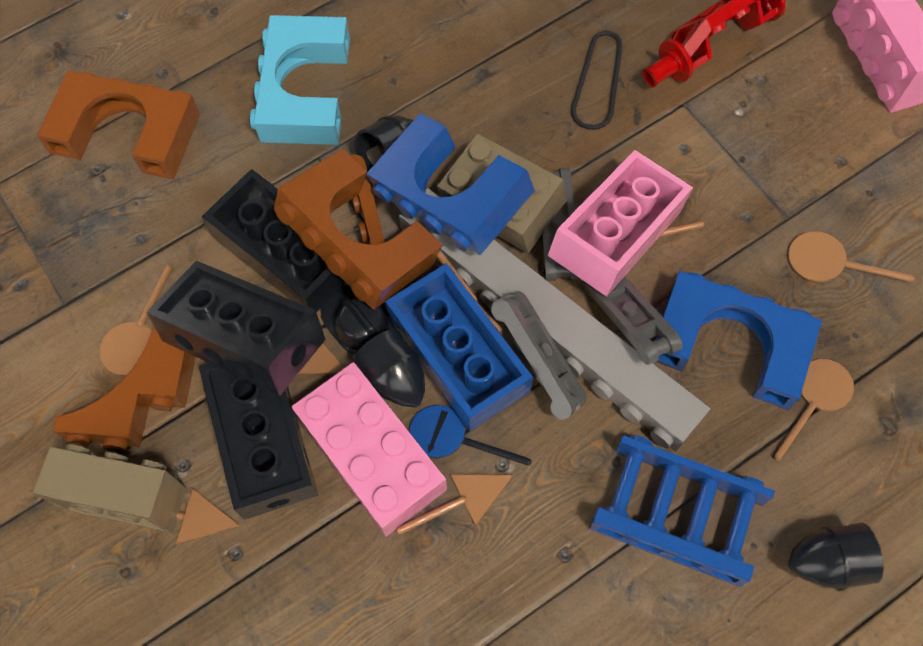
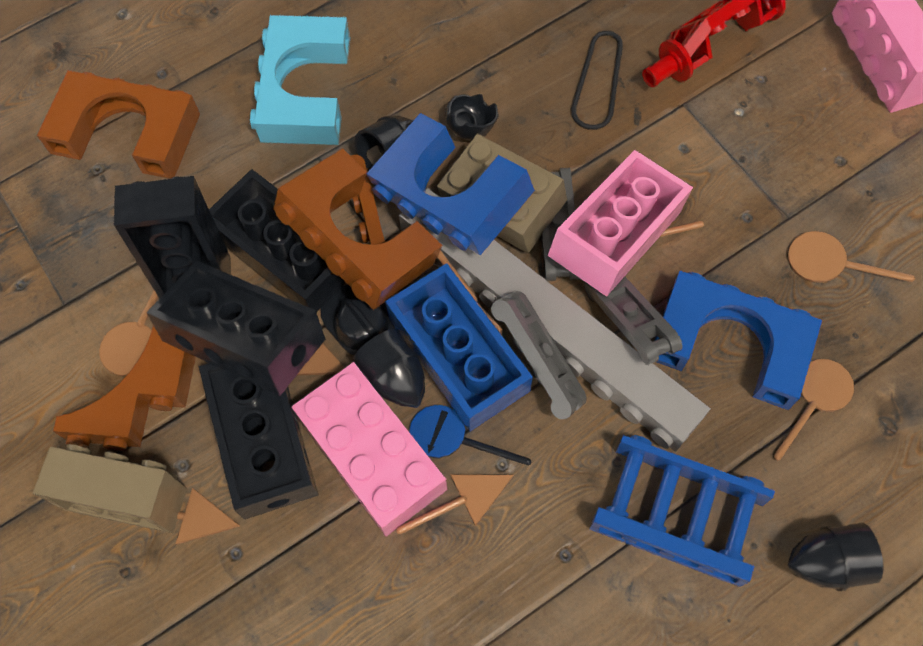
(168, 229): none -> black brick
(470, 115): none -> black hair

